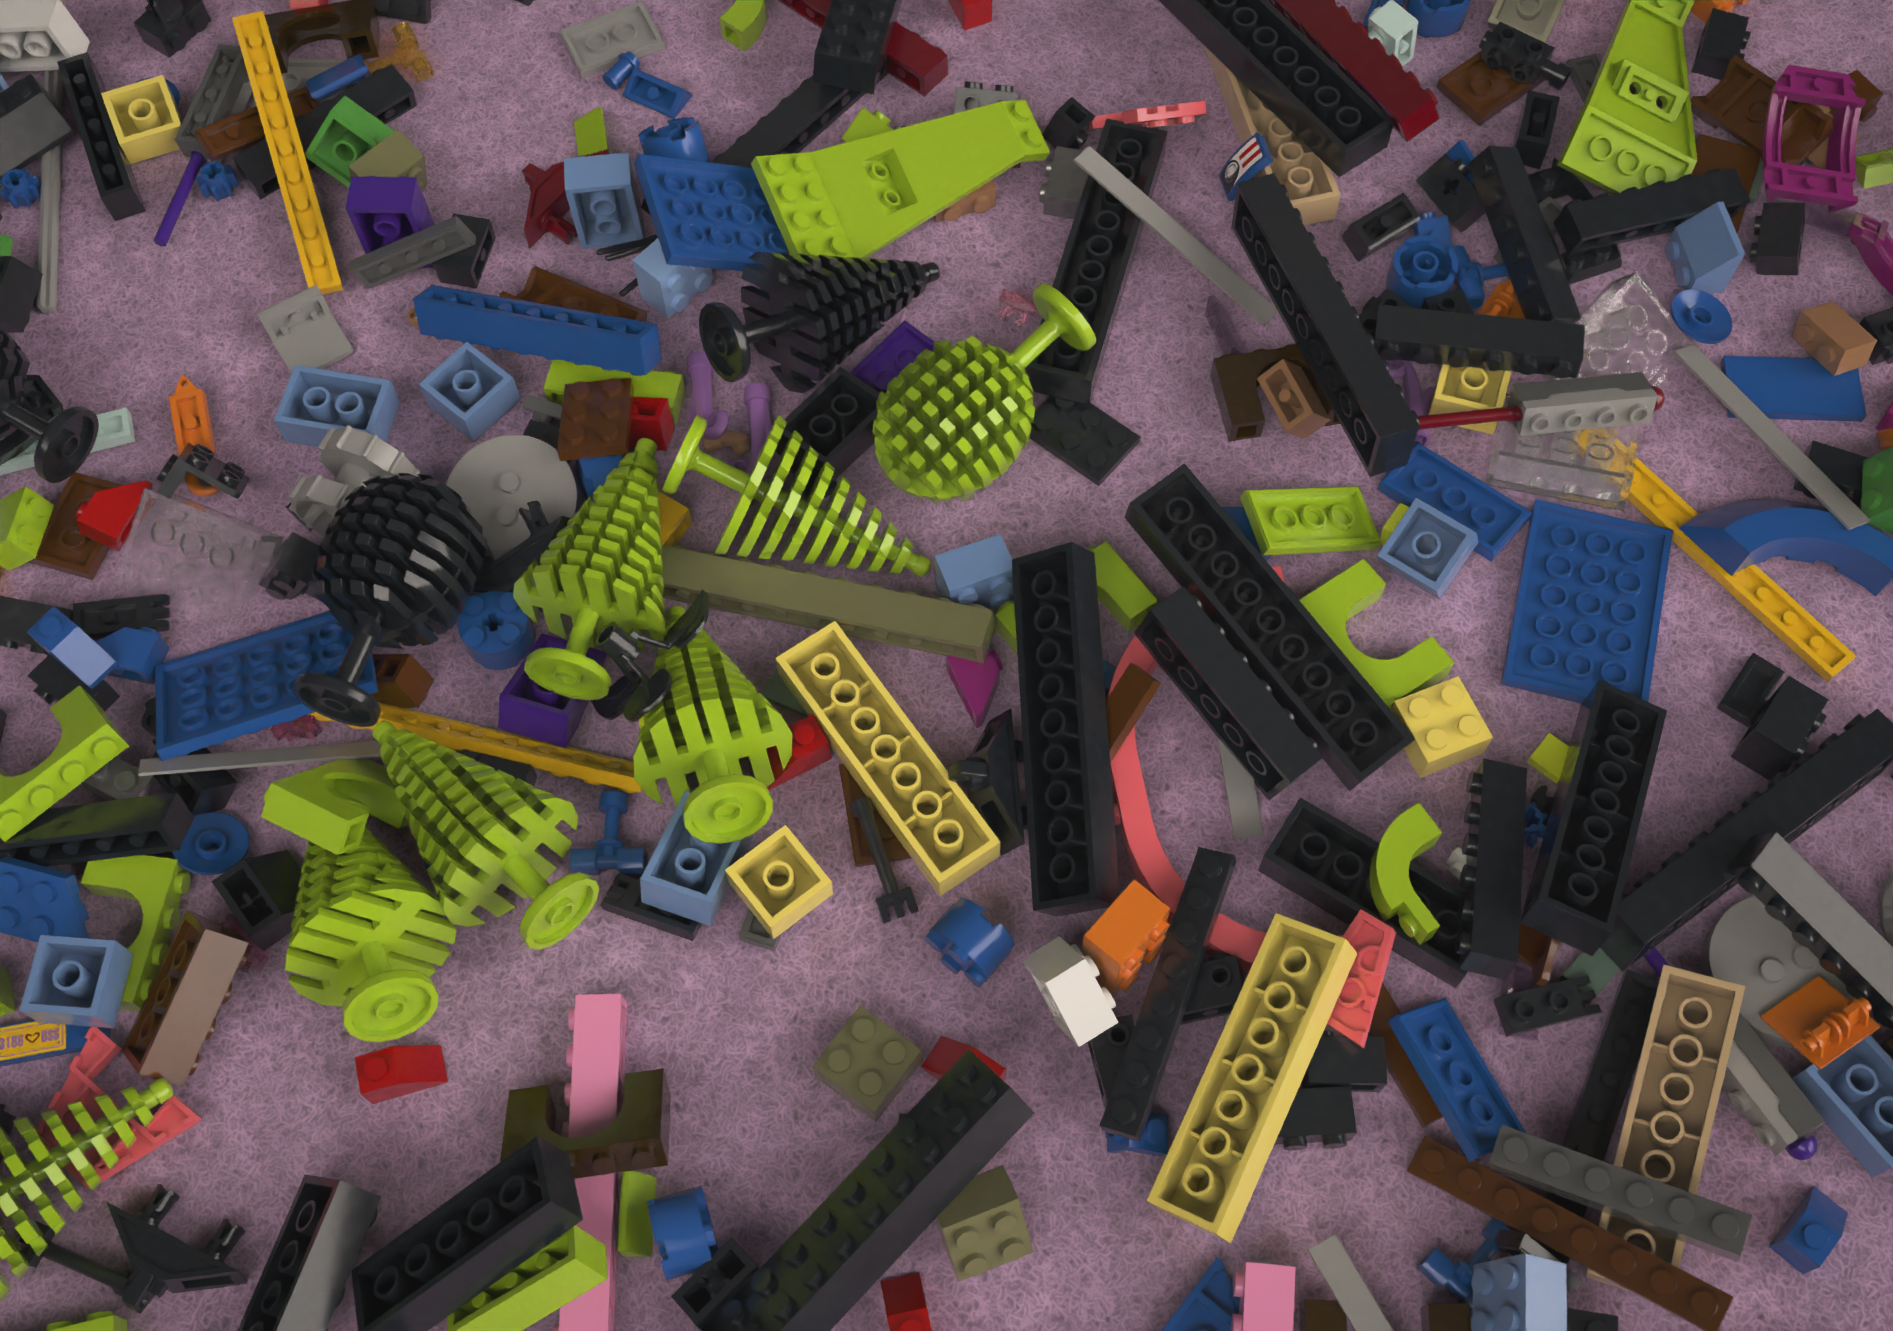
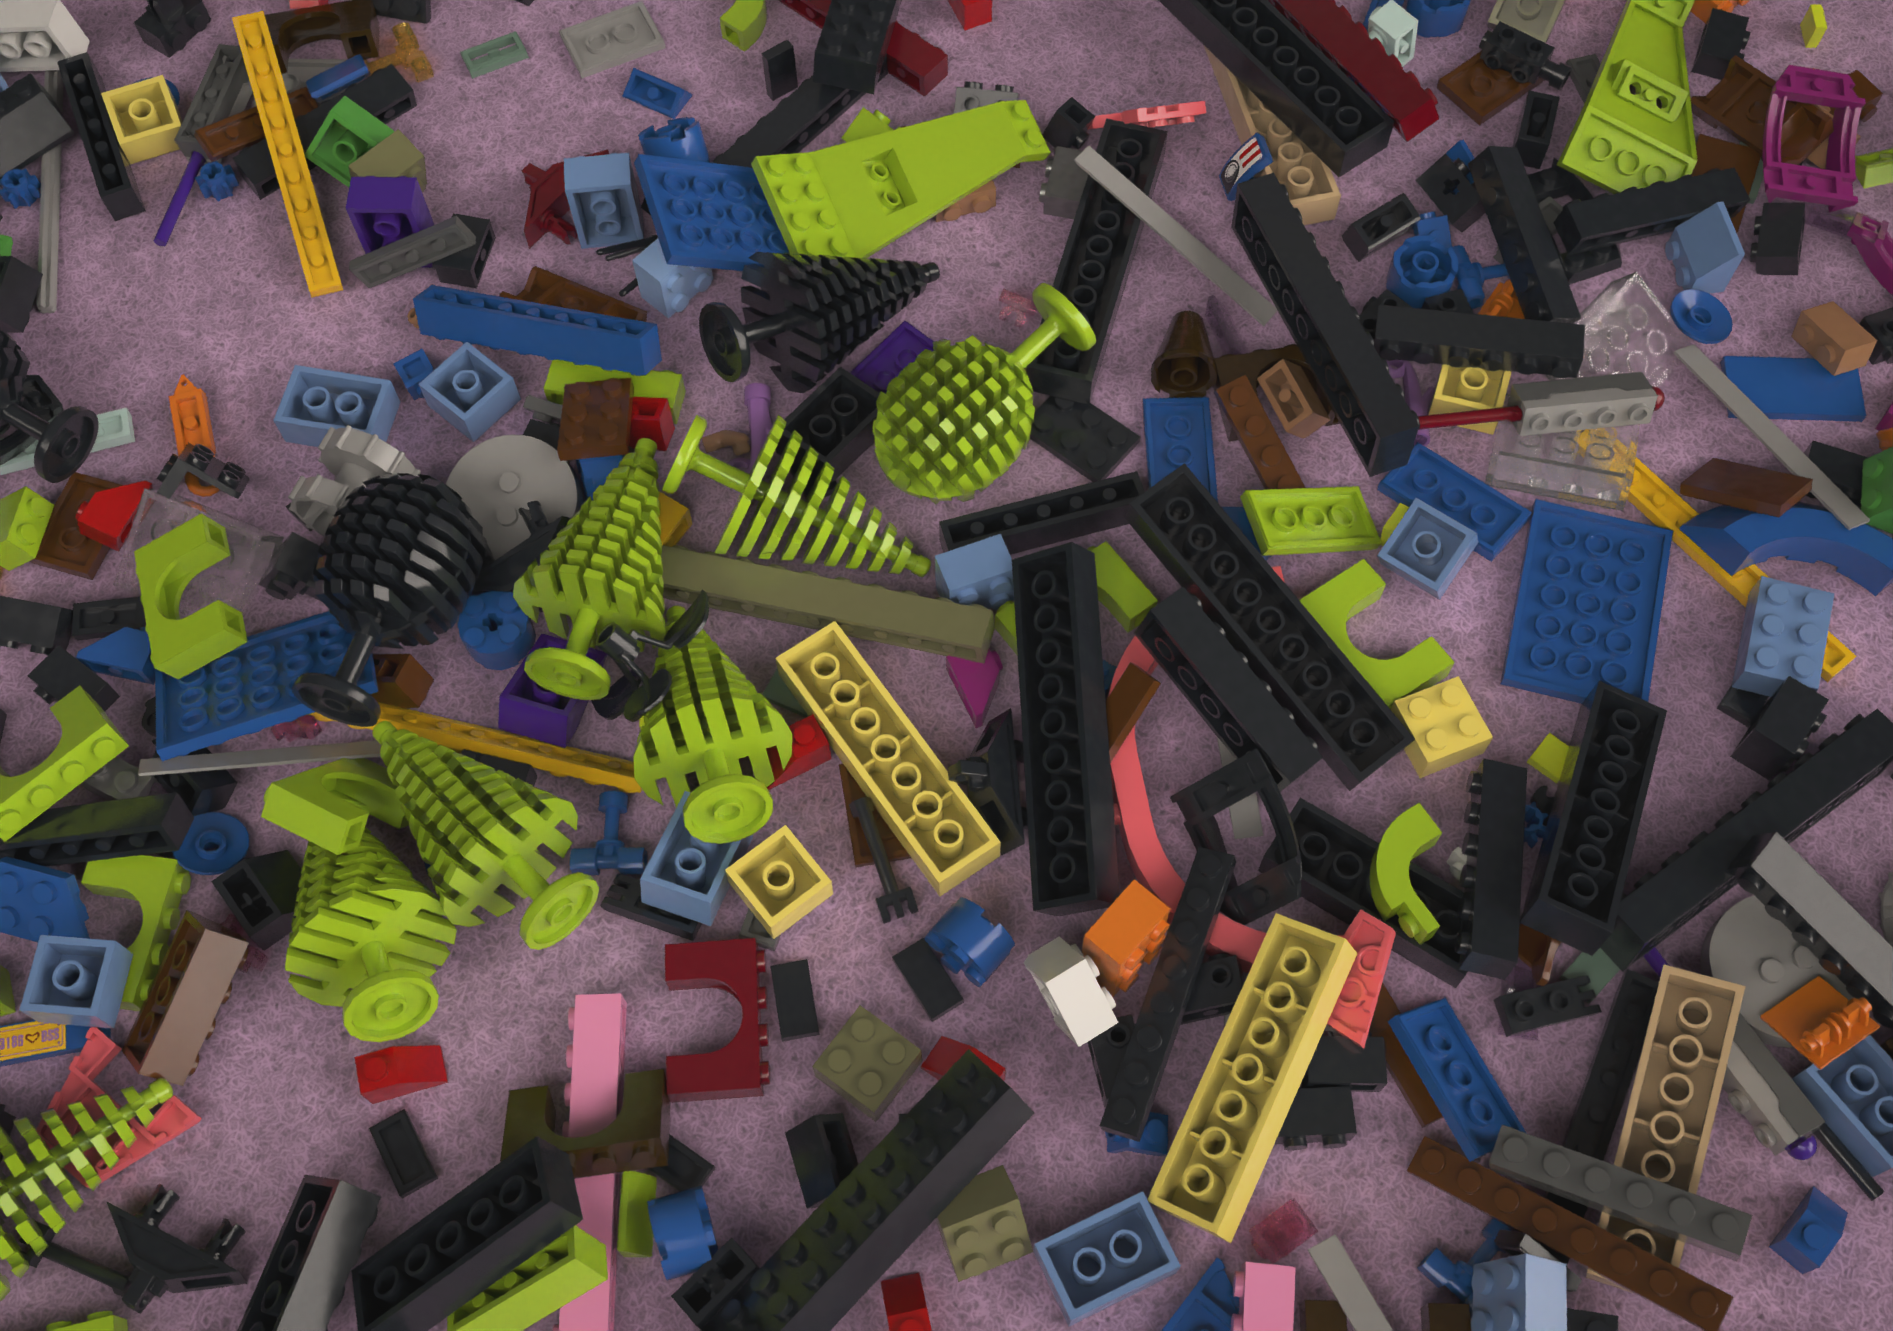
(72, 647): slope -> none
(163, 573): none -> lime arch
(305, 331): light grey bracket -> none
(403, 1153): none -> black tile
(414, 370): none -> blue bracket
(495, 58): none -> sand green tile
(591, 133): lime slope -> none
(621, 70): blue pin -> none
(684, 1167): none -> black tile
(701, 396): medium lavender plant -> none
(738, 1066): none -> dark red arch
(780, 70): none -> black tile
(794, 1000): none -> black tile
(821, 1155): none -> black brick
(927, 979): none -> black tile
(1047, 517): none -> black brick
(1106, 1258): none -> medium blue brick
(1178, 434): none -> blue tile
(1184, 359): none -> dark brown cone
(1223, 789): none -> black wedge
(1257, 435): none -> reddish brown plate
(1282, 1232): none -> clear pink bracket
(1746, 487): none -> reddish brown tile
(1782, 636): none -> medium blue brick
(1813, 26): none -> neon yellow tile
(1848, 1162): none -> black bar

